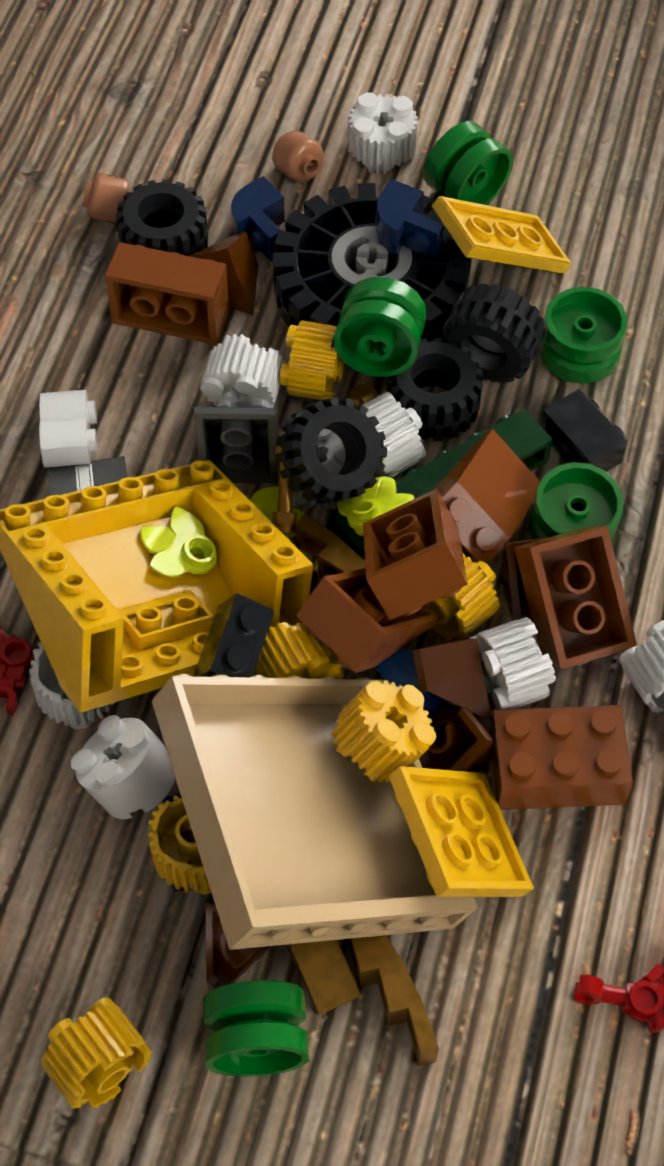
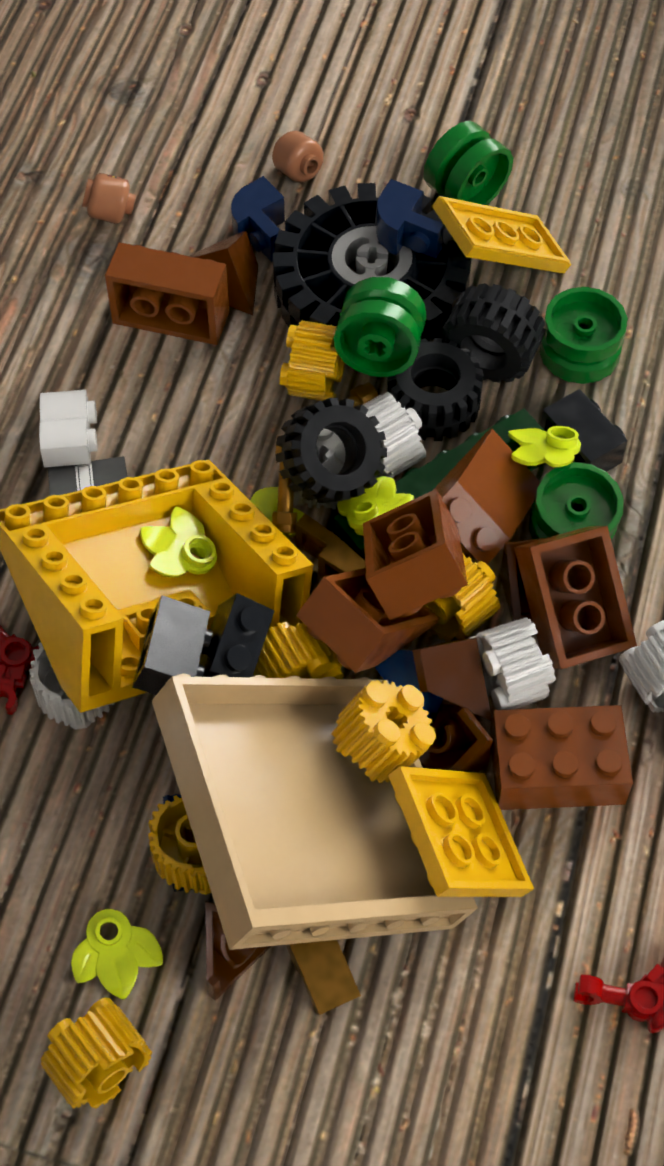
(115, 959): none -> neon yellow plate
(124, 767): white brick -> none
(163, 205): black tyre -> none
(172, 644): none -> brick
(239, 442): dark grey slope -> none
(242, 374): white brick -> none
(255, 1028): green wheel -> none
(379, 963): pearl gold slope -> none
(382, 131): white brick -> none
(551, 447): none -> neon yellow plate

